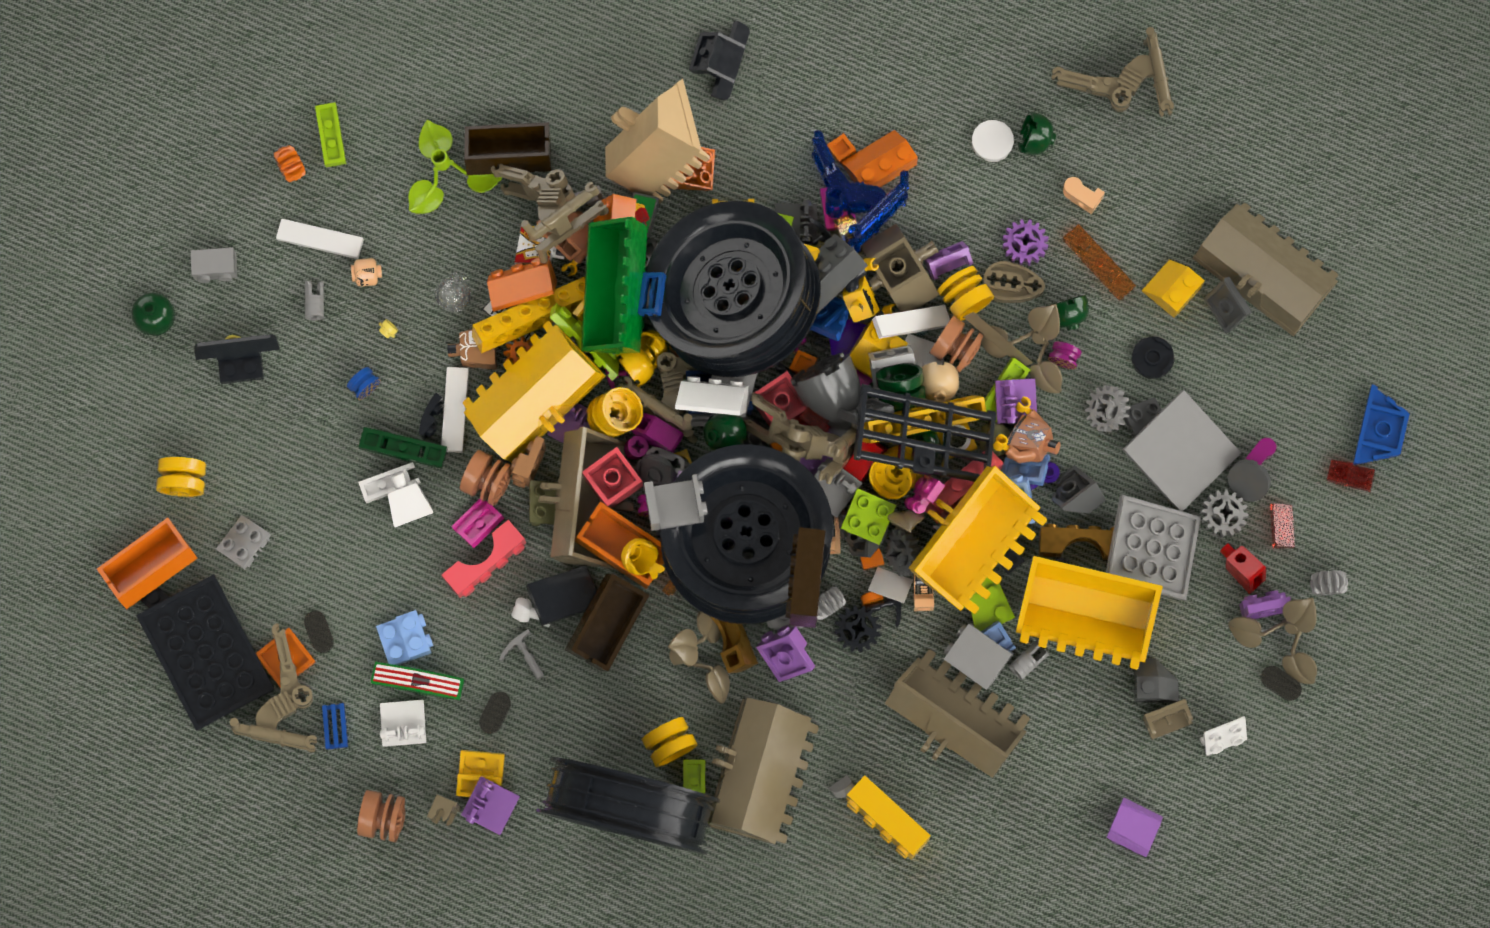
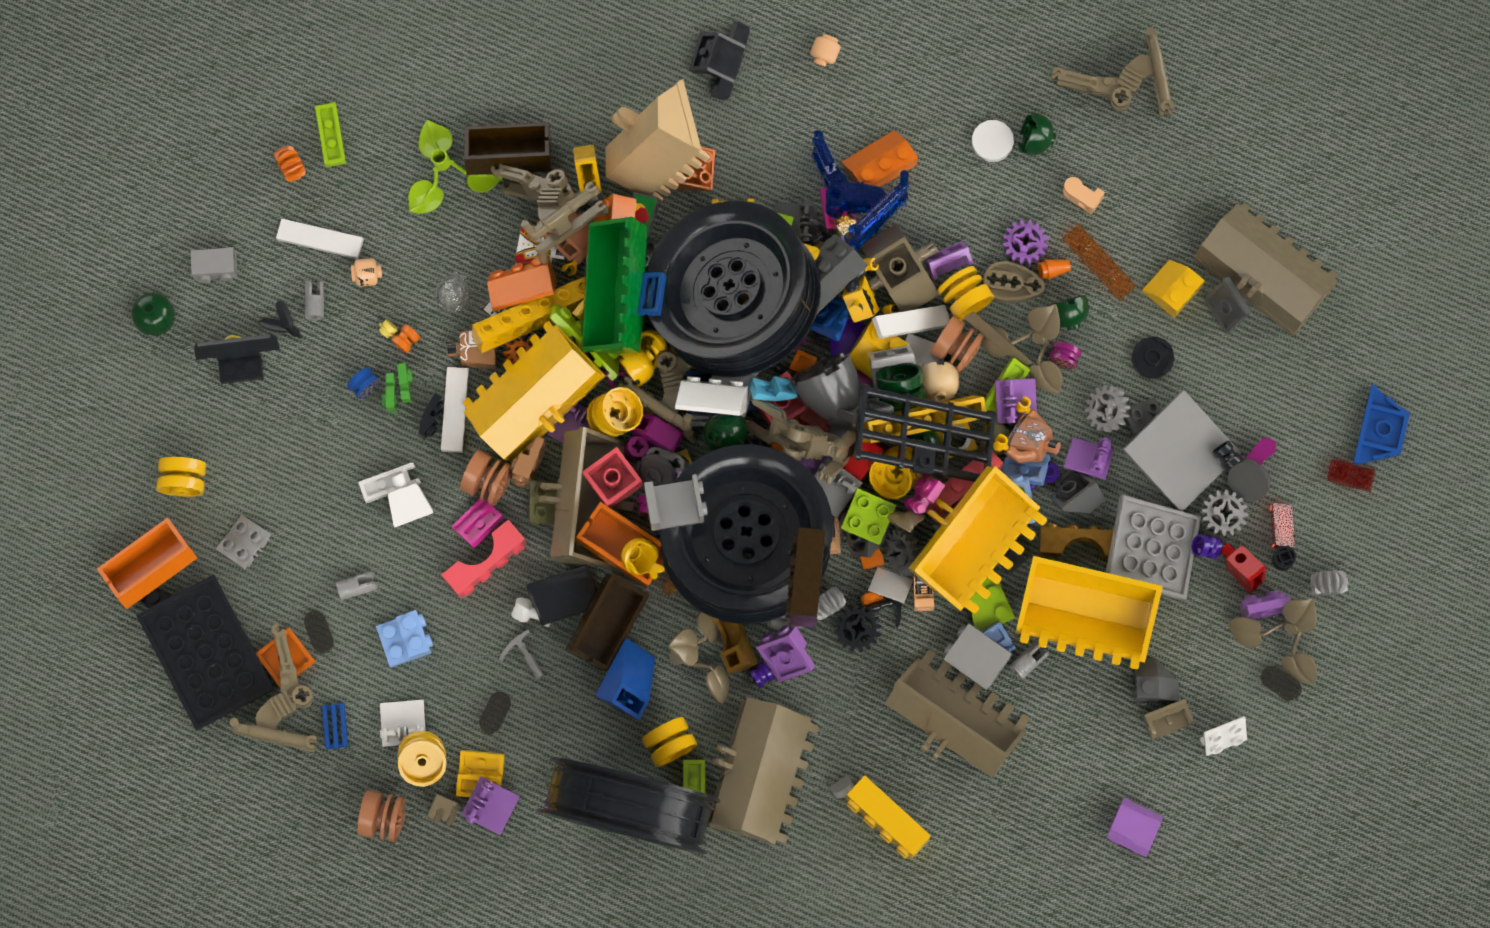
(284, 325): none -> black piece
(356, 585): none -> light grey hinge
(390, 398): none -> bright green plate
(402, 447): dark green hinge -> none
(405, 338): none -> orange wheel
(405, 377): none -> bright green plate
(417, 681): slope -> none
(421, 758): none -> yellow wheel
(586, 166): none -> yellow slope
(628, 681): none -> blue slope
(761, 674): none -> dark purple wheel
(776, 390): none -> medium azure slope
(825, 50): none -> light nougat head
(841, 148): orange tile -> none
(1052, 268): none -> orange cone
(1090, 457): none -> medium lavender hinge
(1206, 546): none -> dark purple wheel
(1226, 455): none -> black wheel
(1283, 562): none -> black wheel

